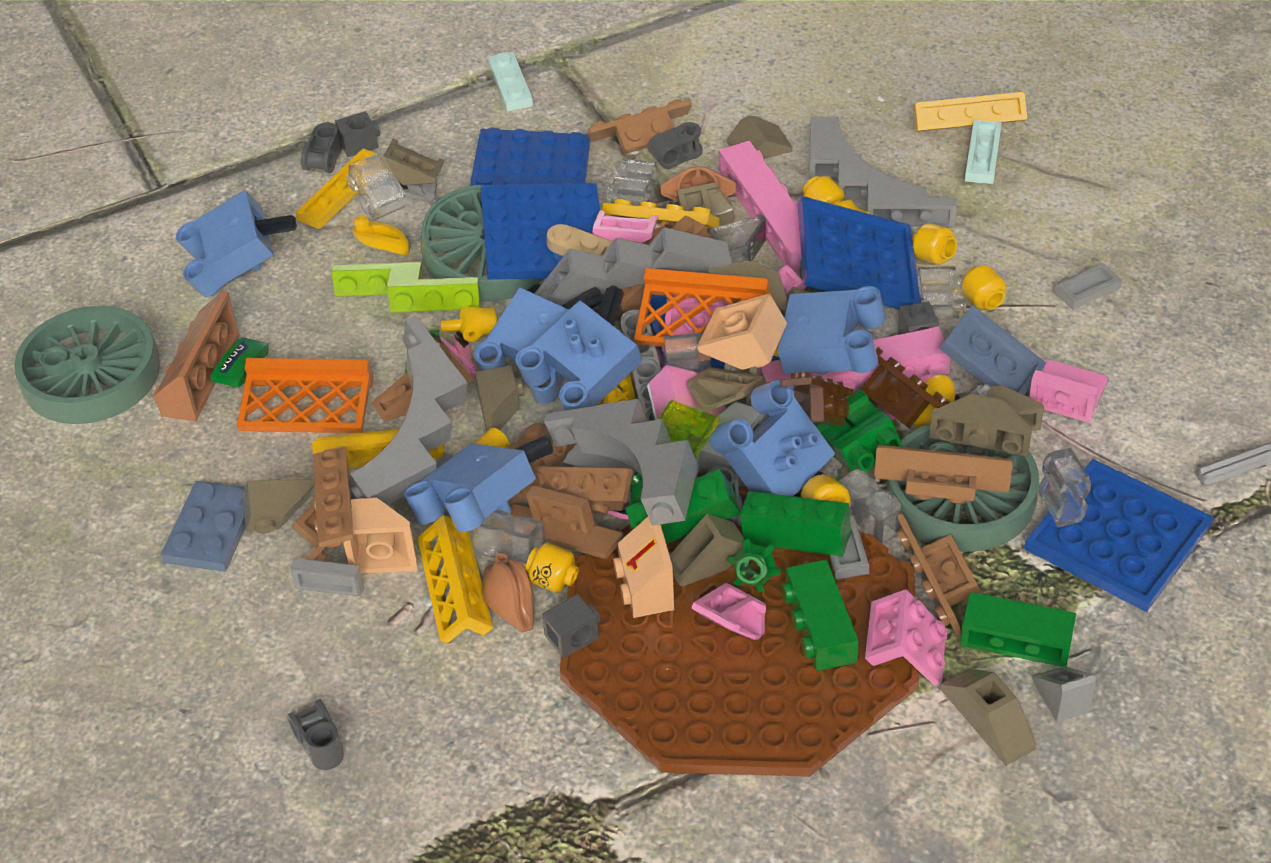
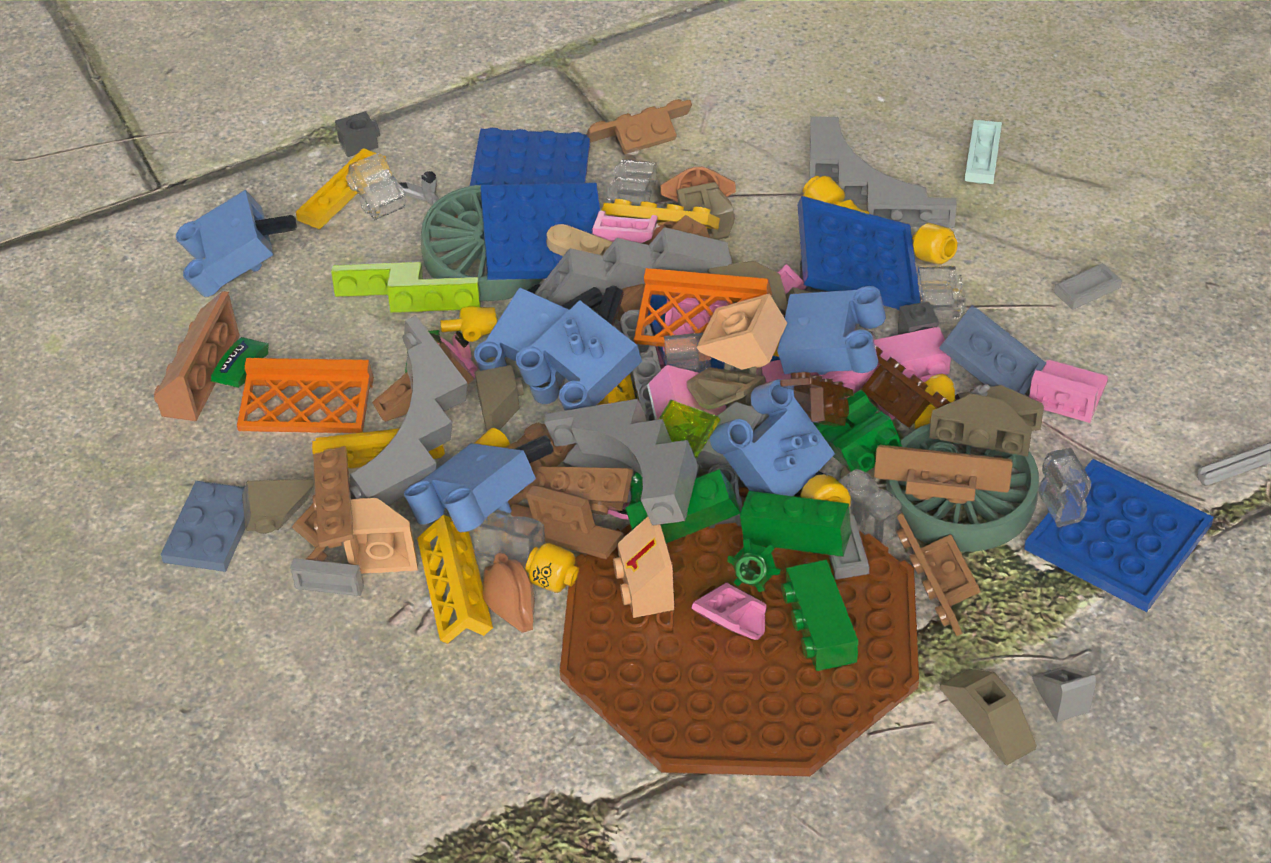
(72, 369): sand green piece -> none
(317, 735): dark grey piece -> none
(322, 148): dark grey piece -> none
(380, 235): yellow arm -> none
(410, 166): dark tan slope -> none
(510, 81): light aqua plate -> none
(571, 625): dark grey brick -> none
(675, 147): dark grey piece -> none
(705, 550): dark tan slope -> none
(743, 237): clear slope -> none
(762, 134): dark tan slope -> none
(764, 195): bright pink brick -> none
(907, 629): bright pink bracket -> none
(963, 111): yellow plate -> none
(984, 287): yellow head -> none
(1018, 629): green brick -> none

